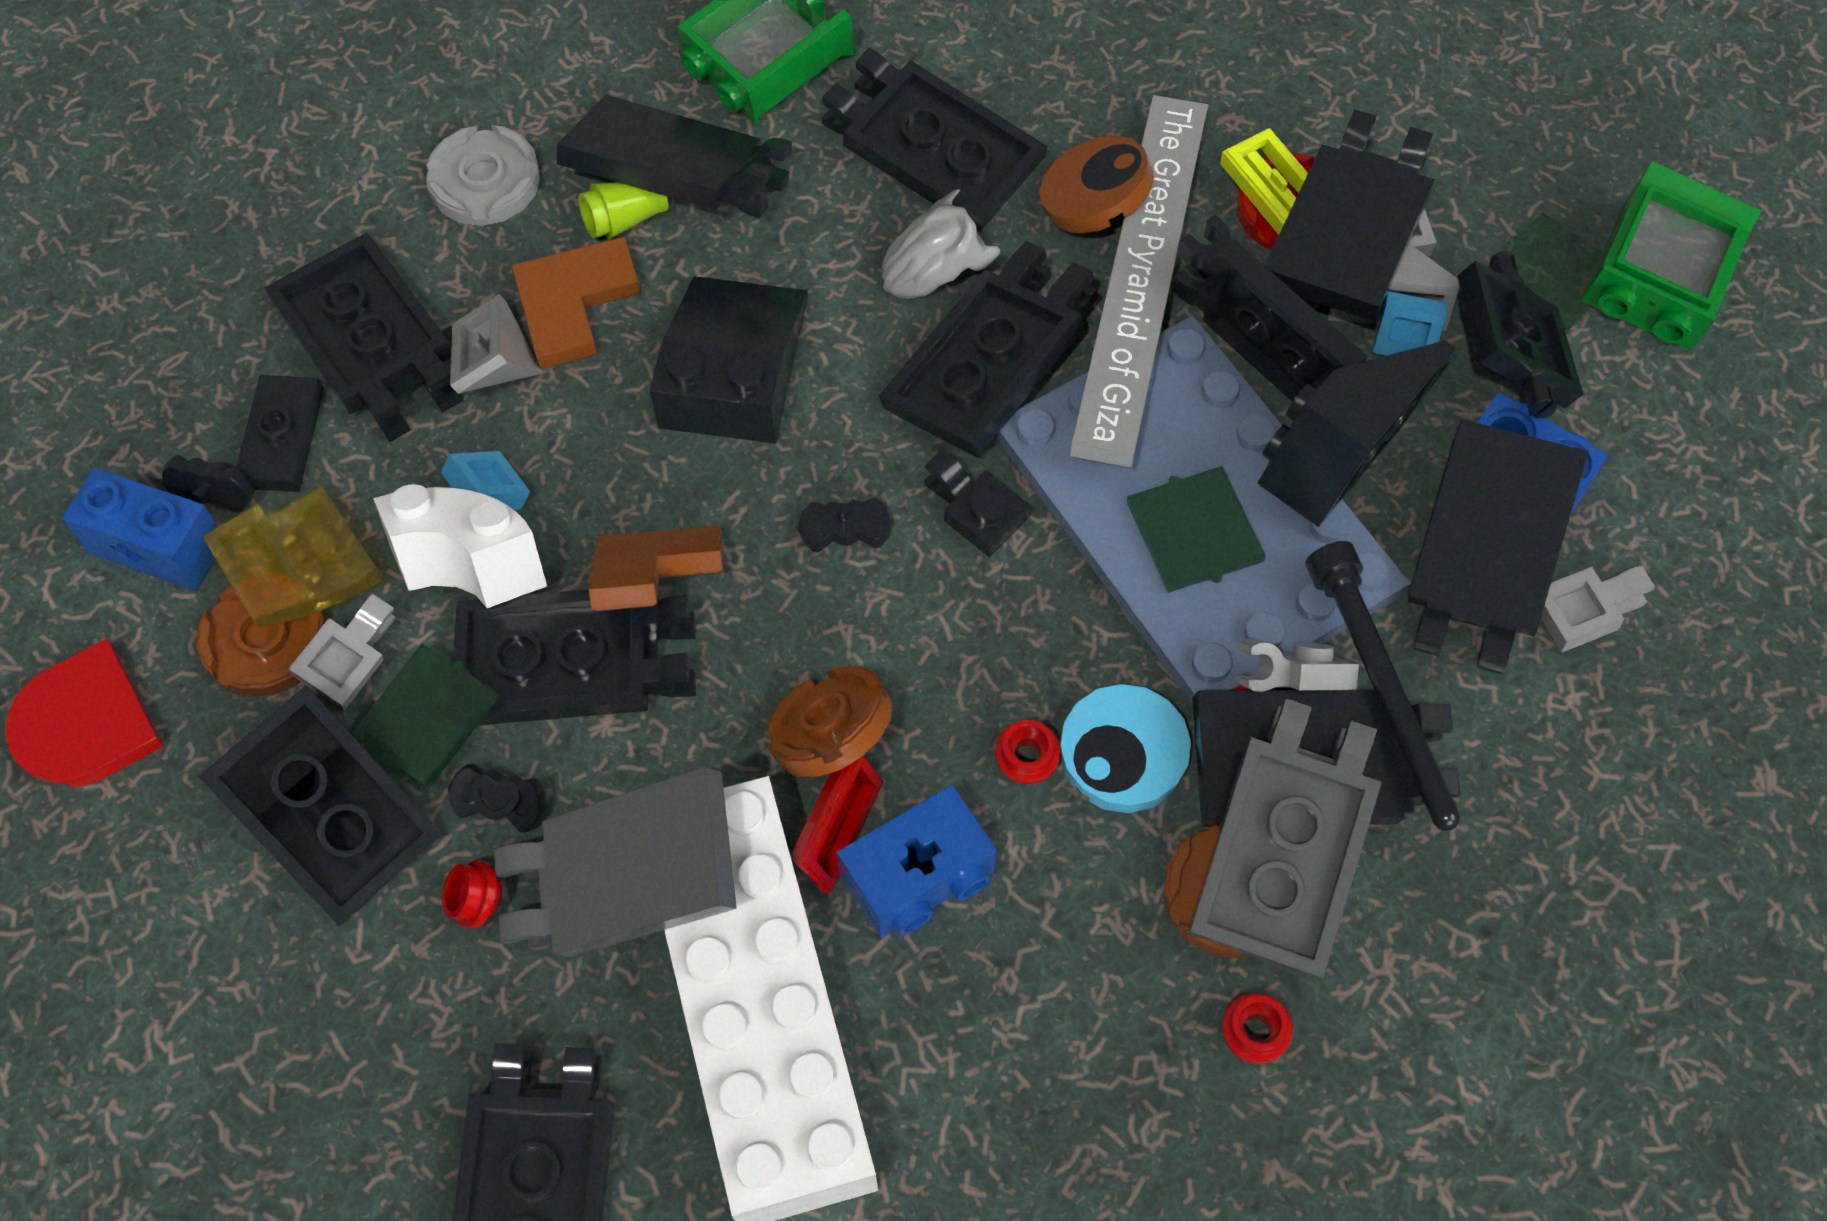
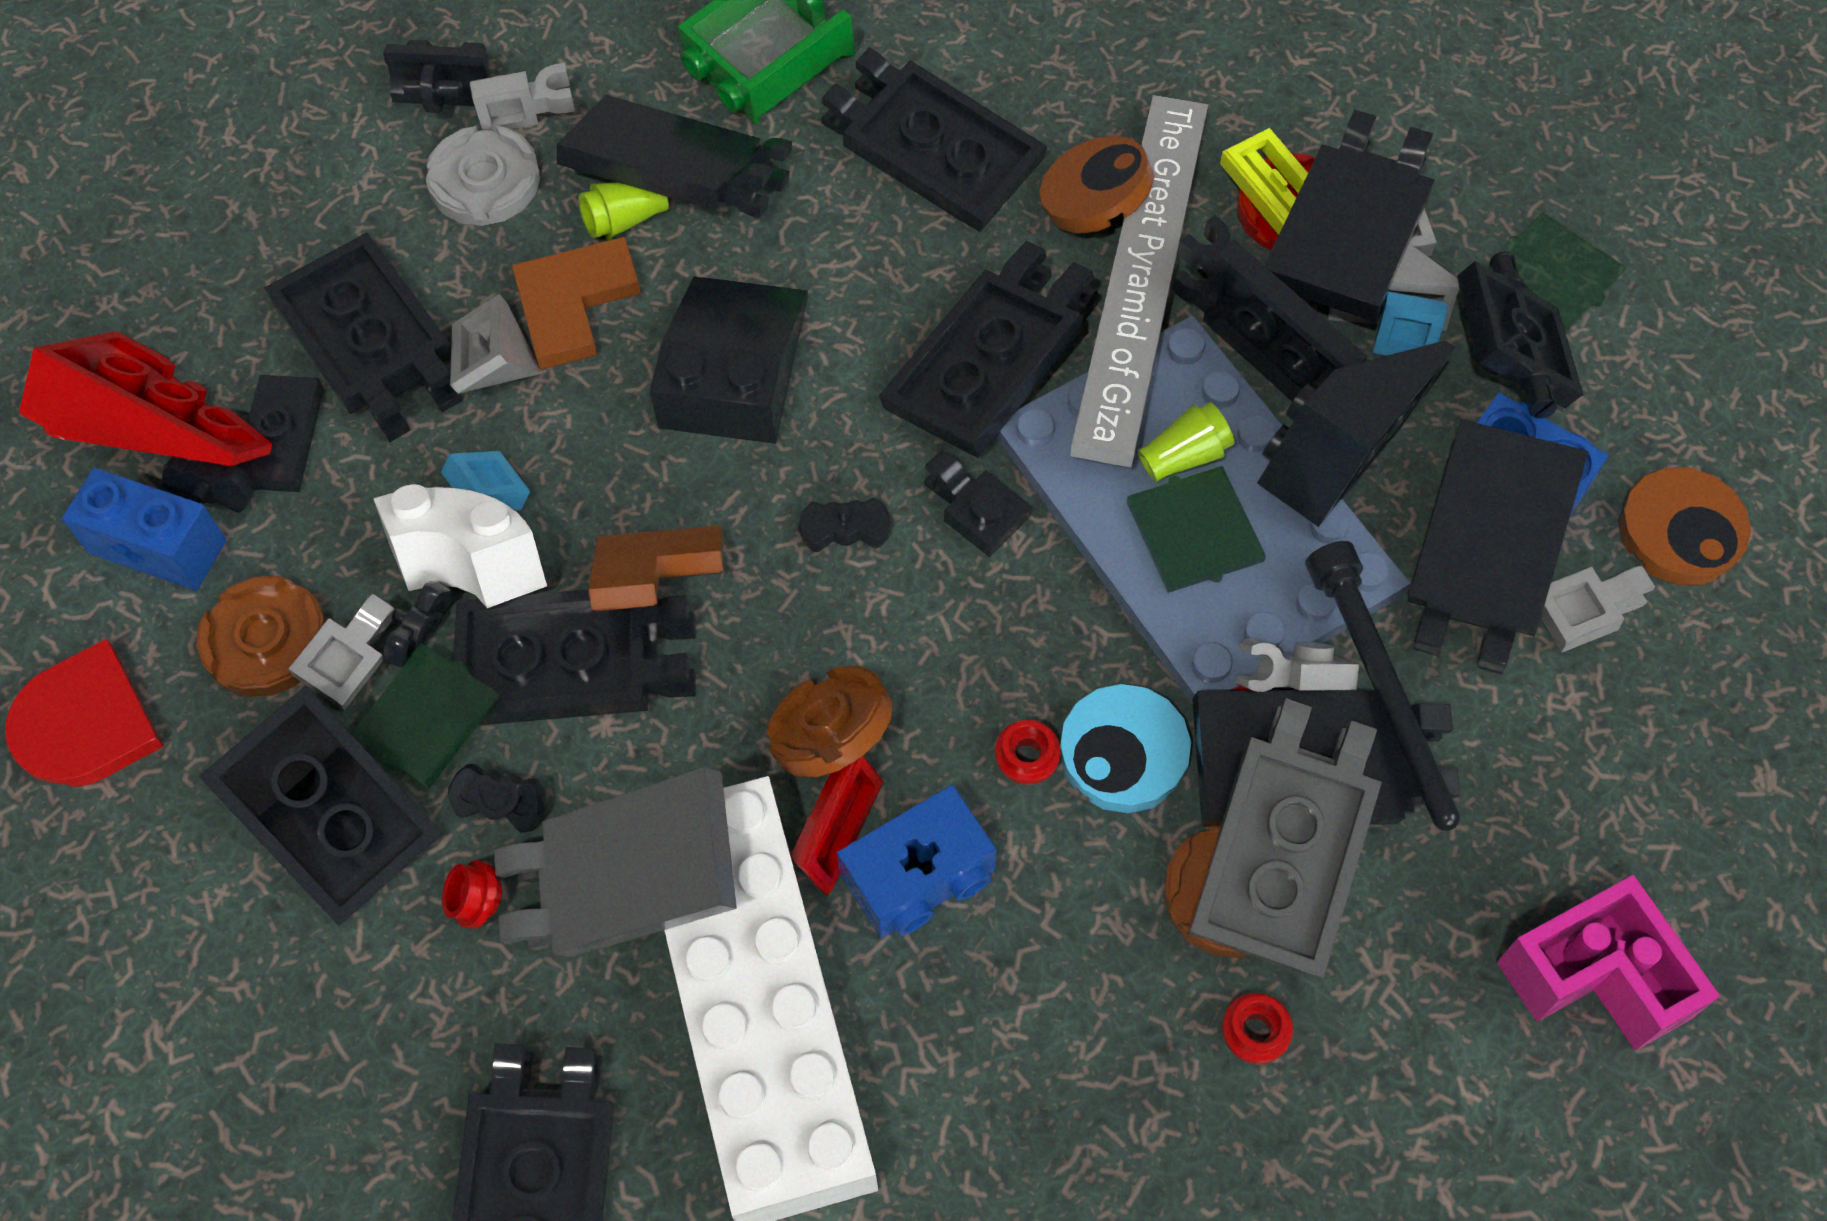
(126, 398): none -> red wedge
(292, 560): clear yellow slope -> none
(417, 623): none -> black piece
(435, 73): none -> black hips
(516, 102): none -> light grey plate
(935, 251): light grey piece -> none
(1188, 442): none -> lime cone
(1620, 952): none -> dark pink brick
(1670, 256): green window -> none
(1684, 525): none -> dark orange tile

